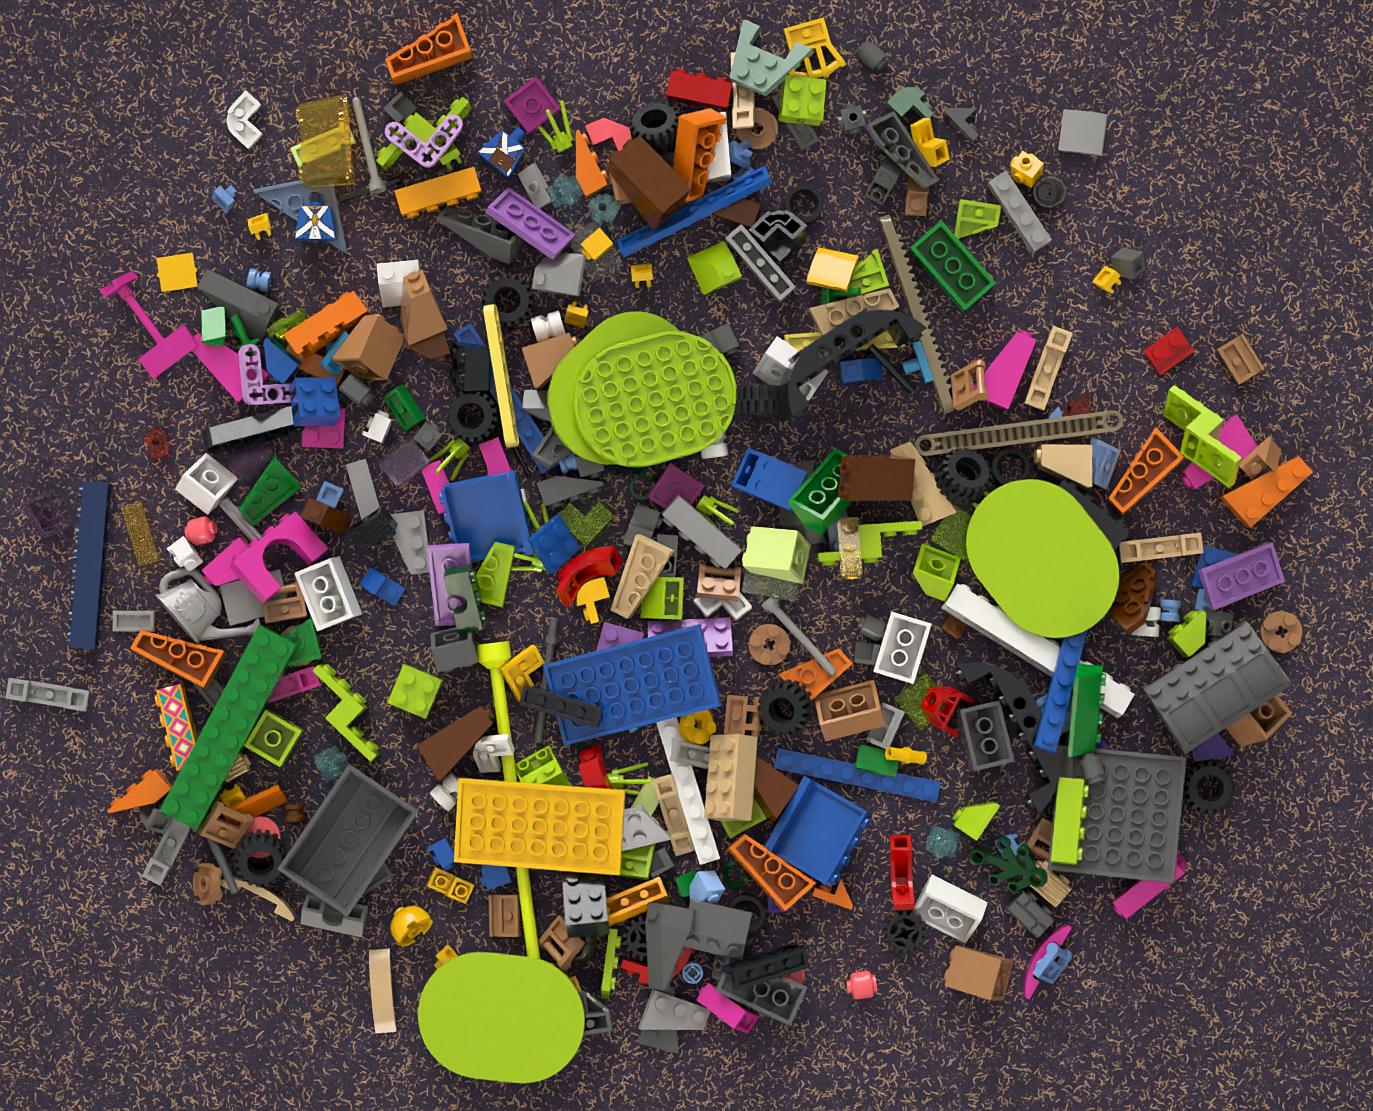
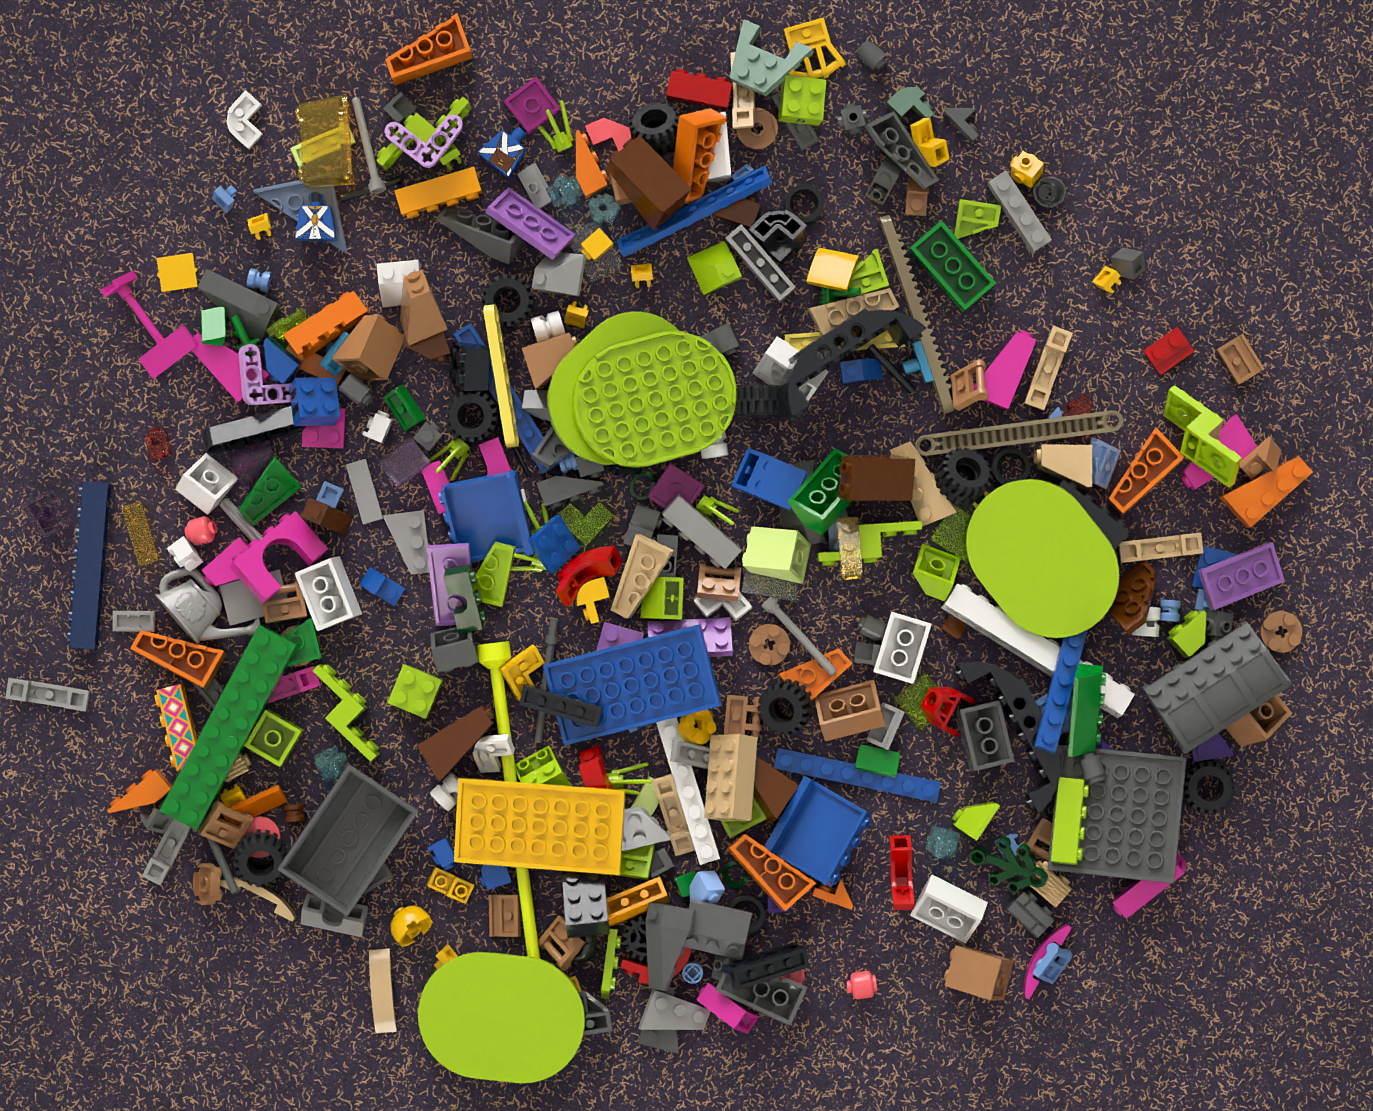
(373, 529): black brick -> none
(740, 153): medium blue tile -> none
(896, 934): black gear -> none
(906, 755): yellow pin -> none
(1083, 132): light grey slope -> none

